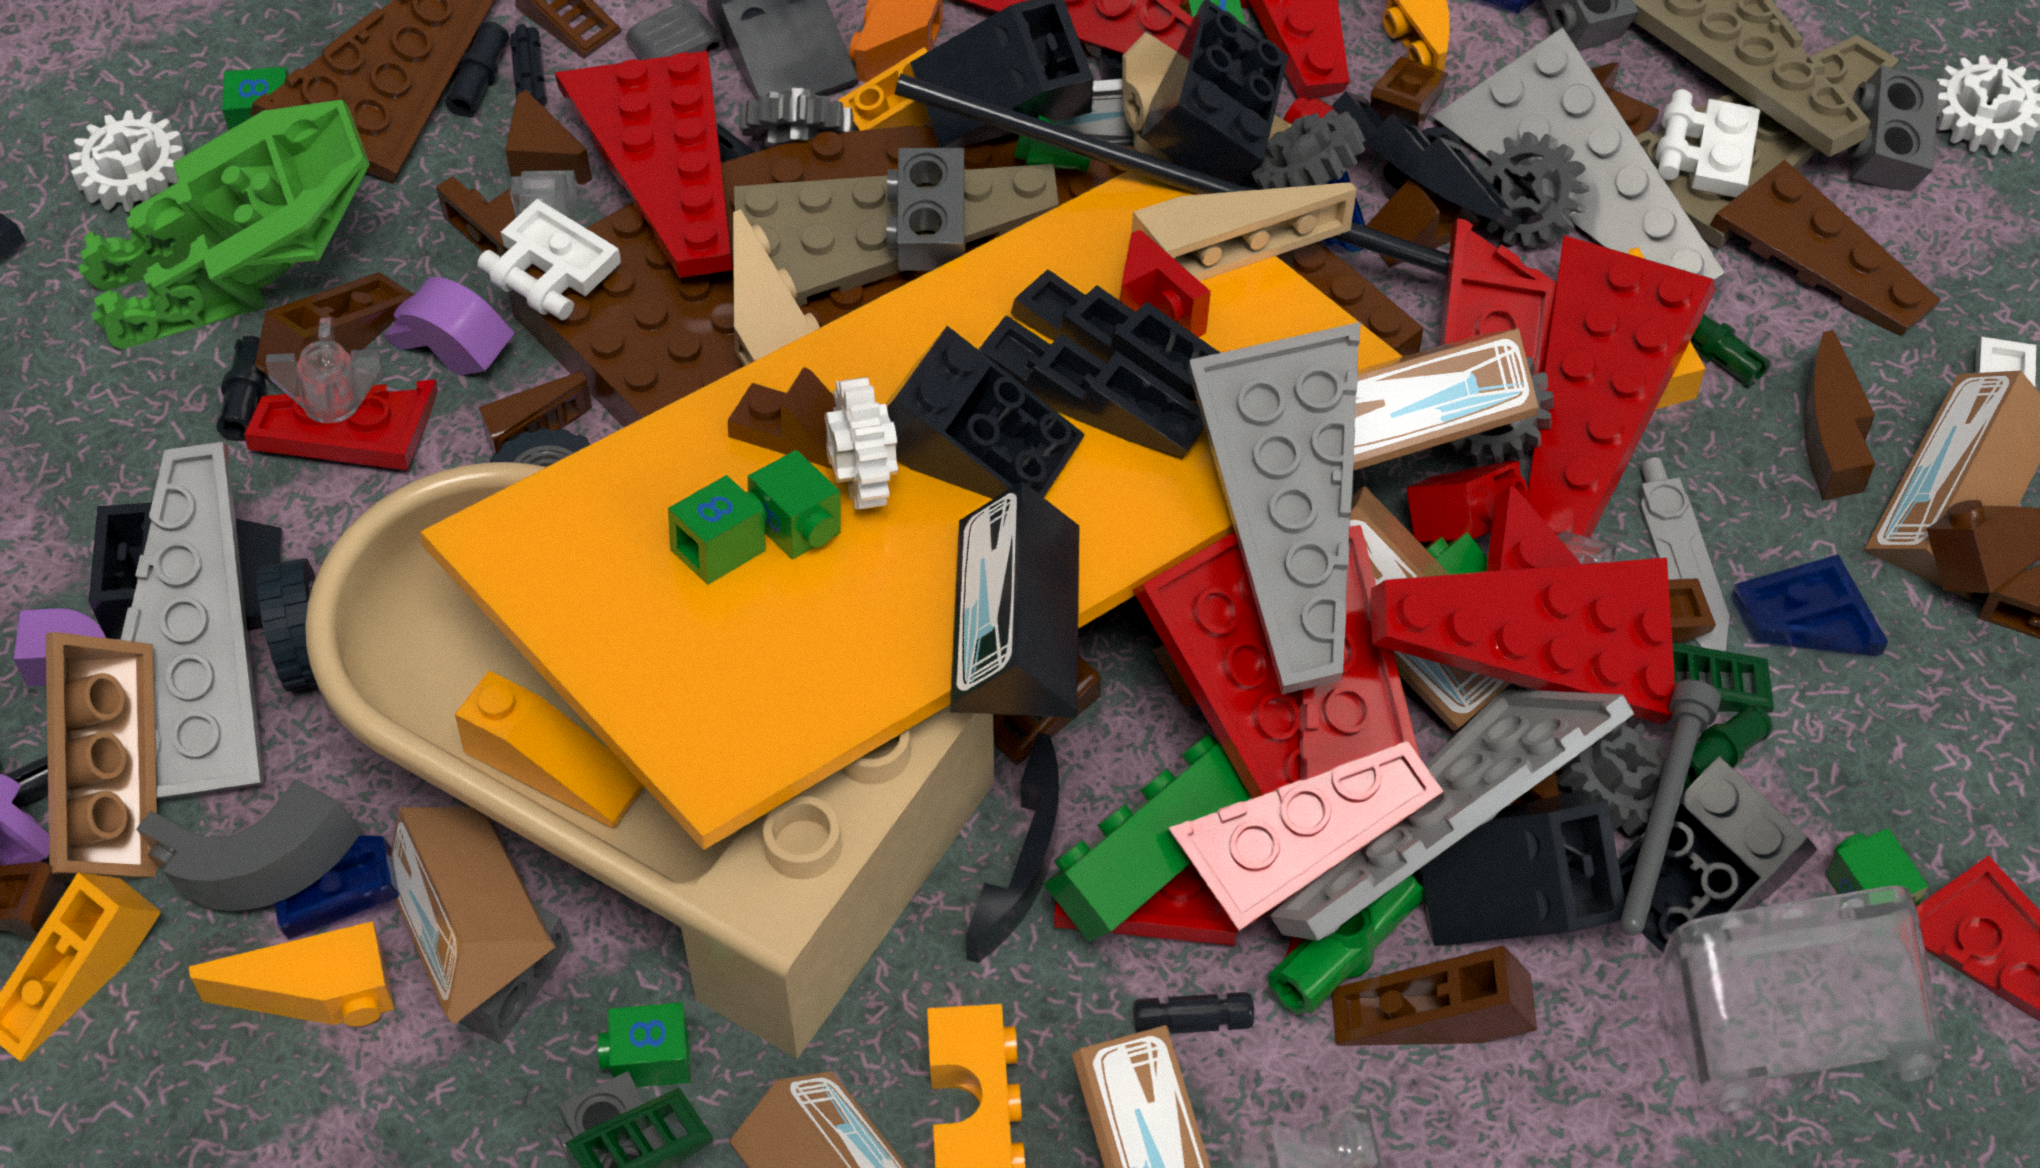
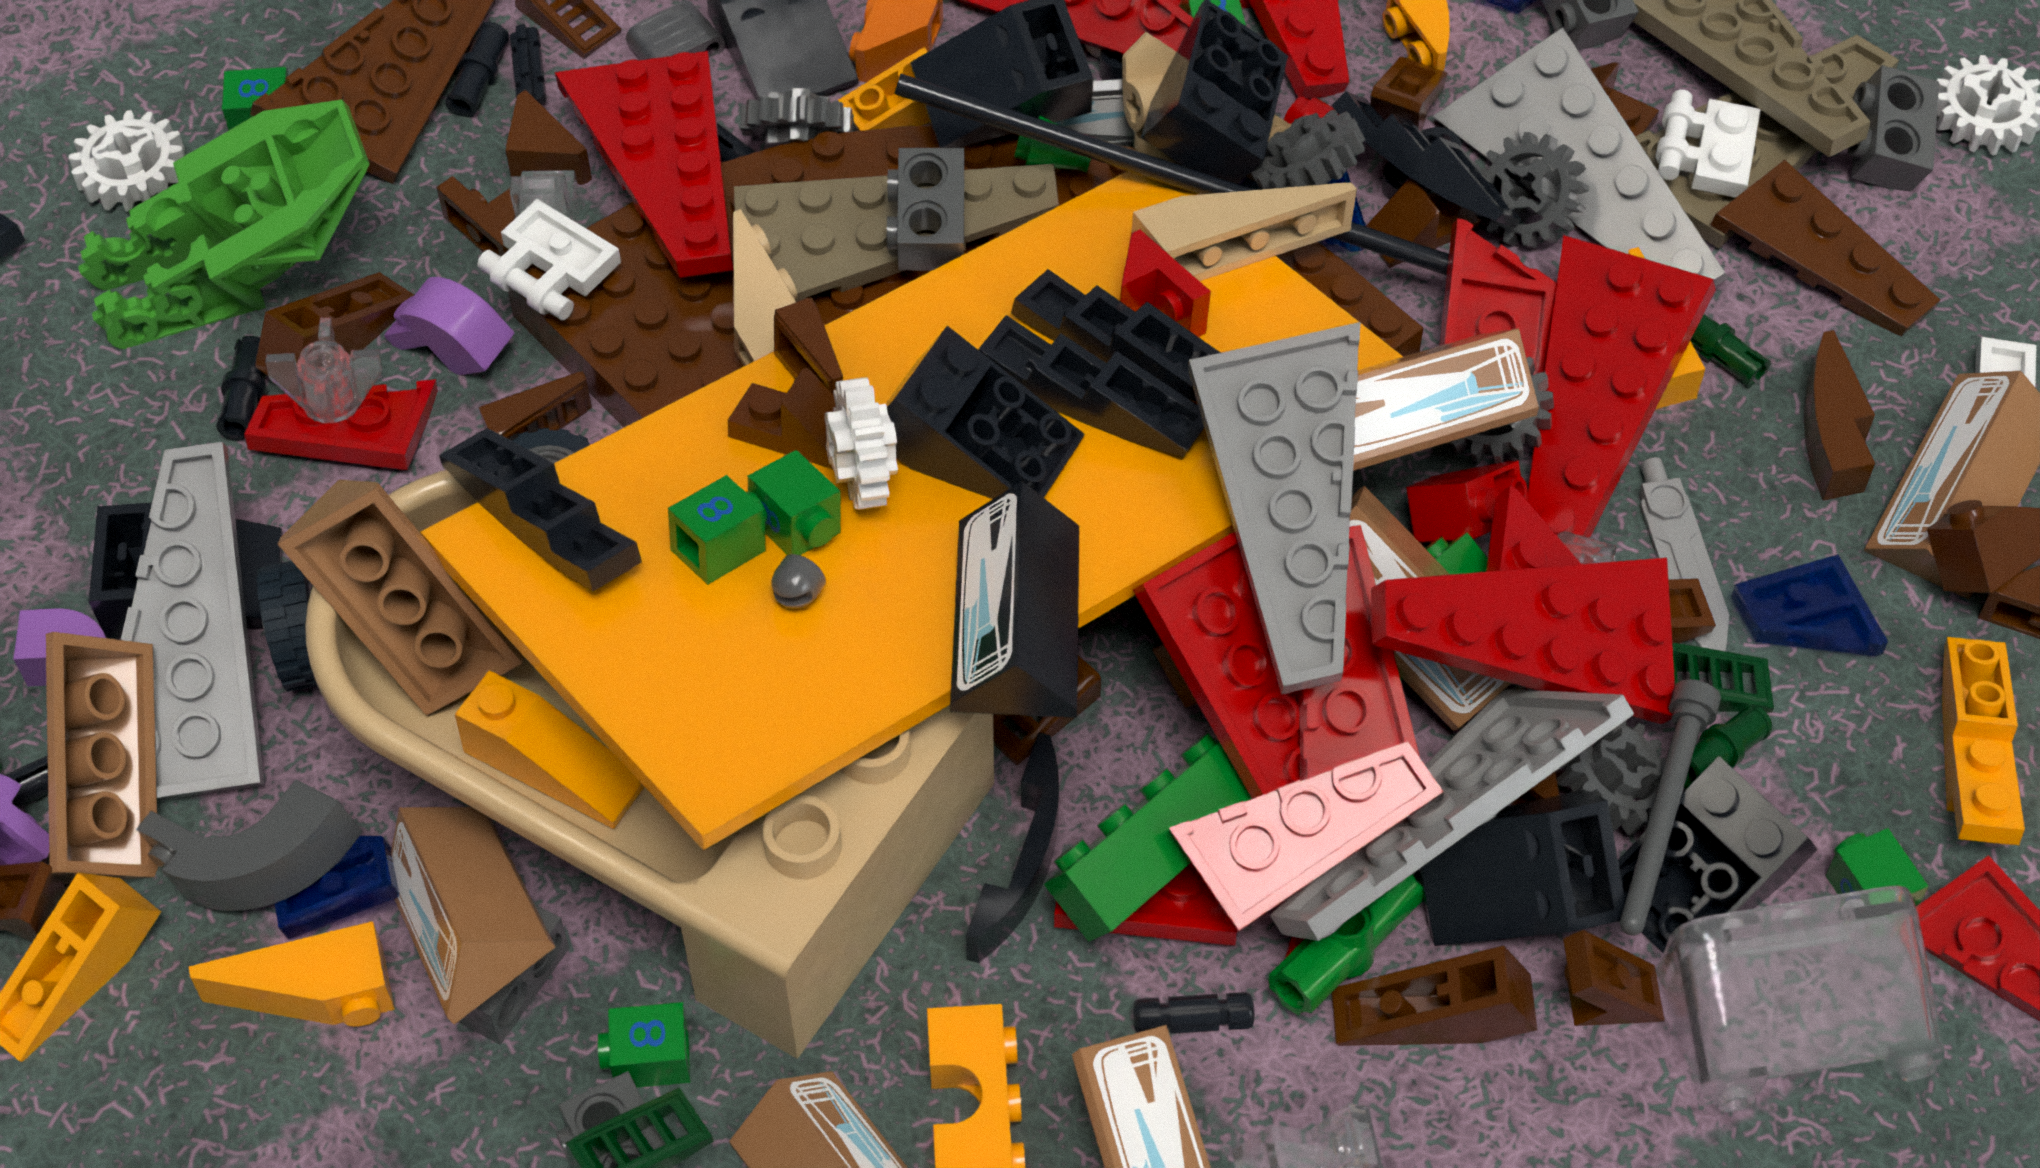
(396, 594): none -> medium nougat slope
(540, 511): none -> black slope
(797, 581): none -> dark grey hinge
(803, 342): none -> reddish brown slope
(1609, 983): none -> reddish brown slope
(1978, 742): none -> light orange slope

